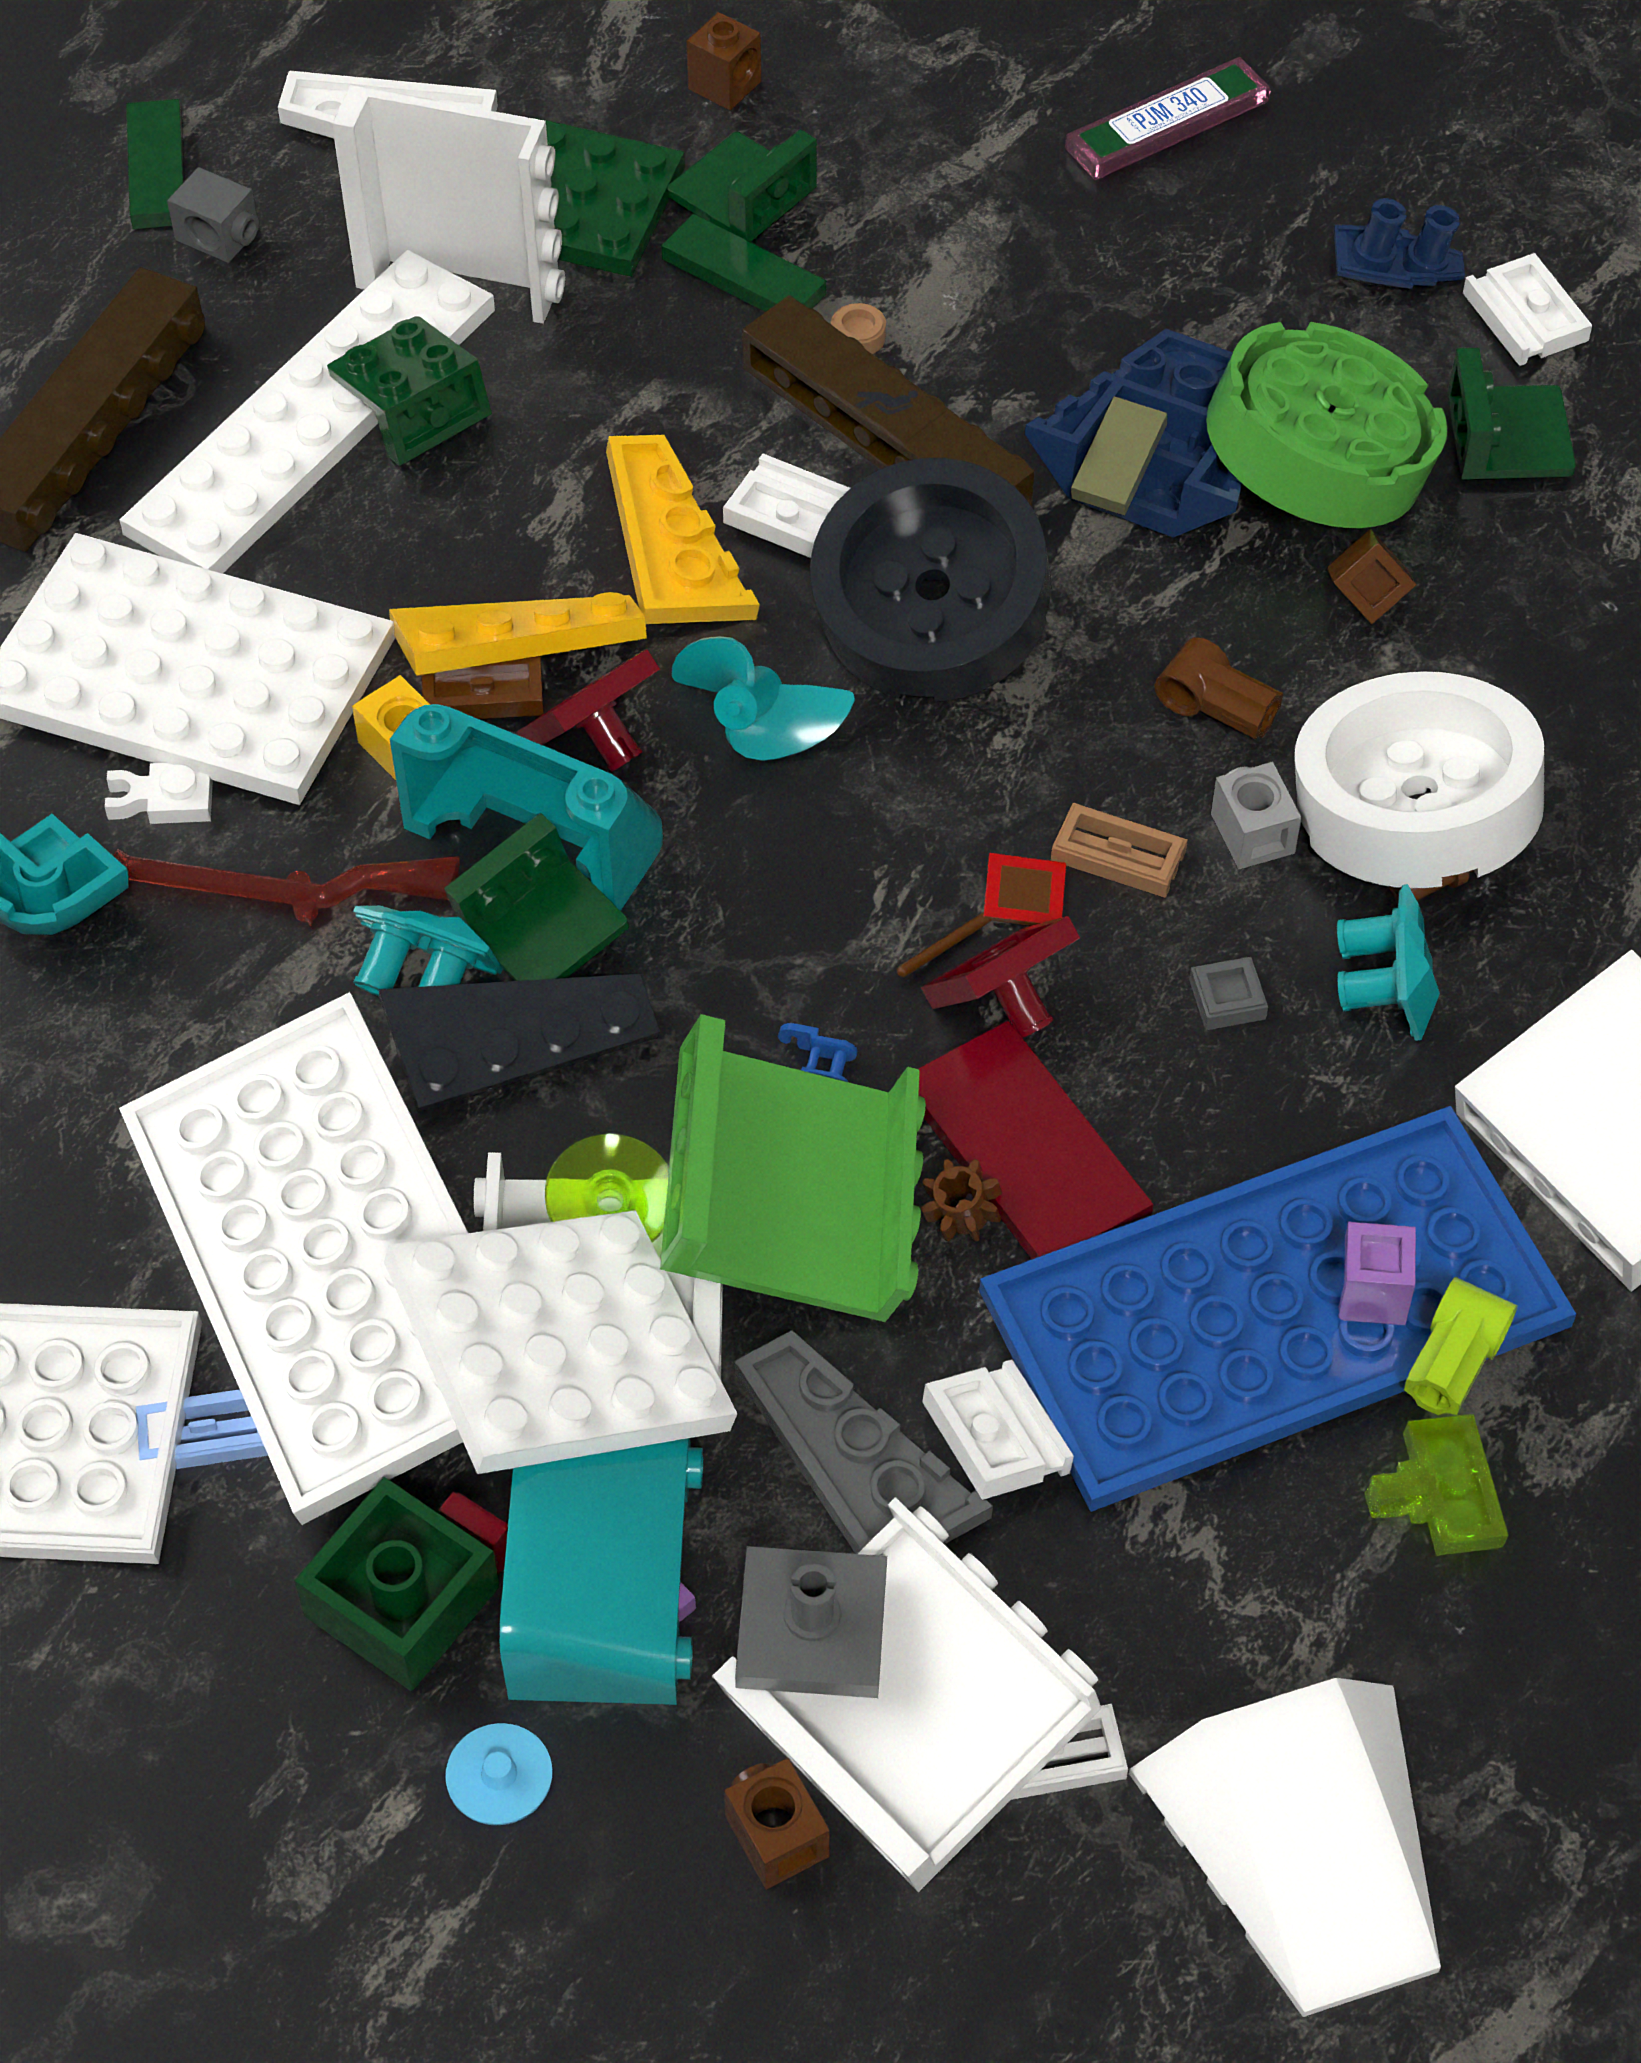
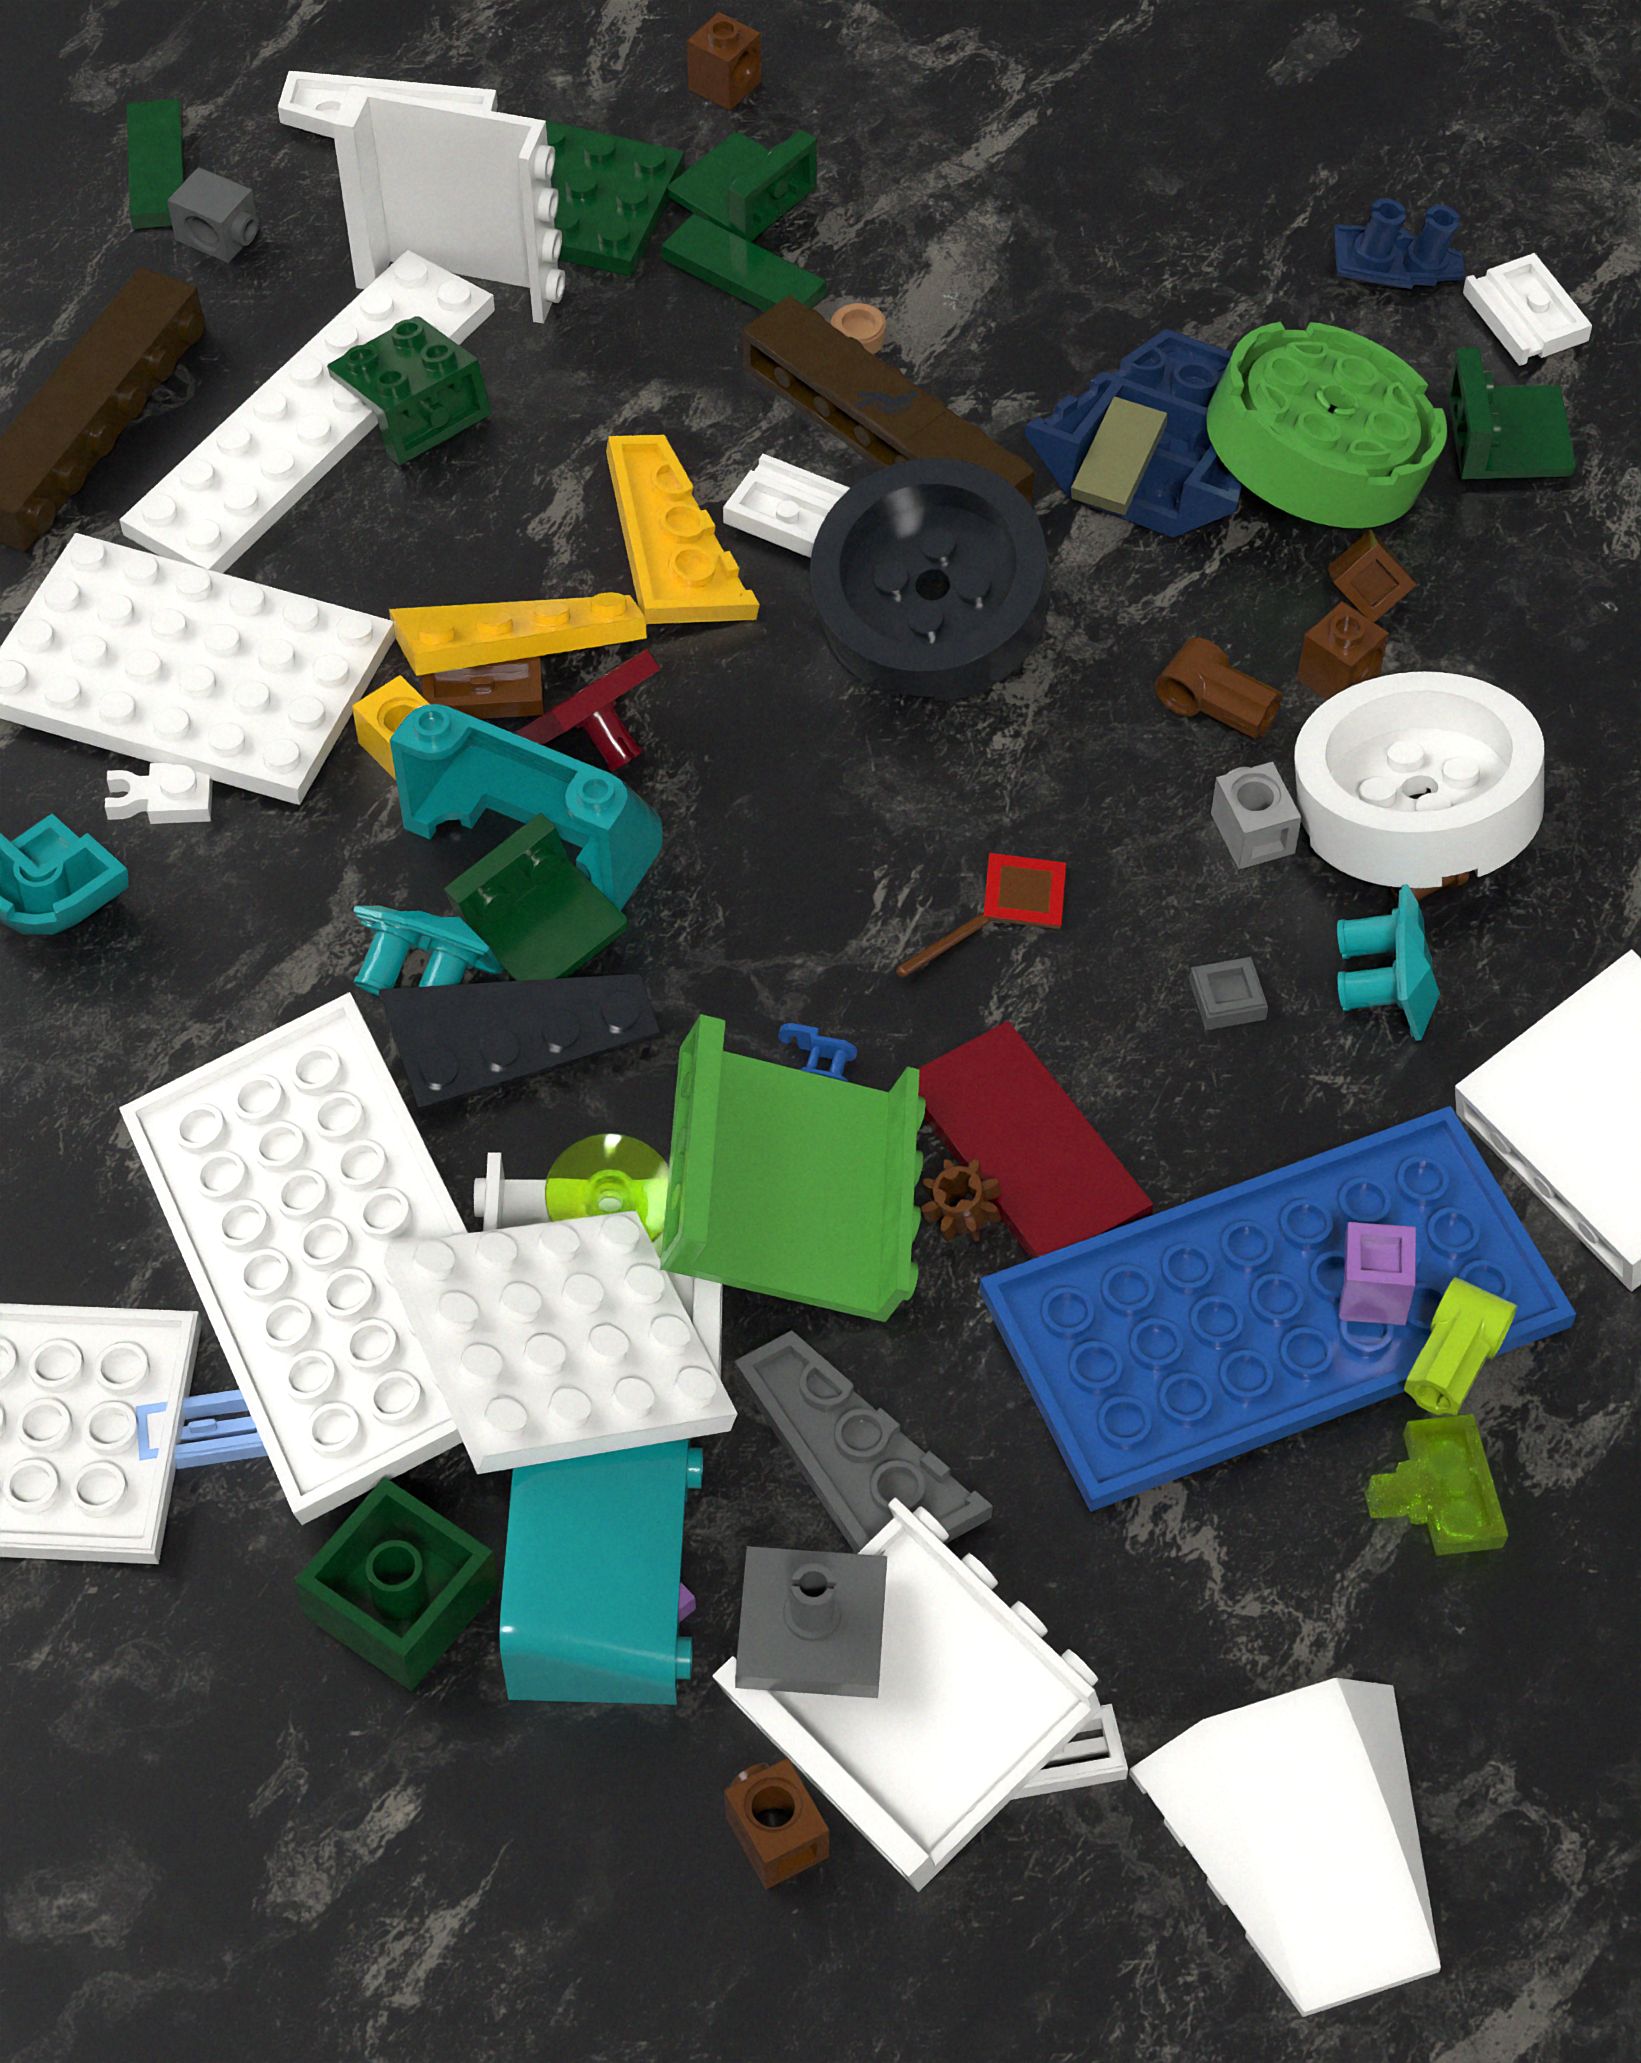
(412, 877): clear red piece -> none
(478, 1524): dark red tile -> none
(499, 1774): medium azure piece -> none
(759, 711): teal piece -> none
(997, 1429): white plate -> none
(1004, 971): dark red tile -> none
(1115, 857): medium nougat tile -> none
(1167, 118): tile -> none
(1341, 652): none -> reddish brown brick

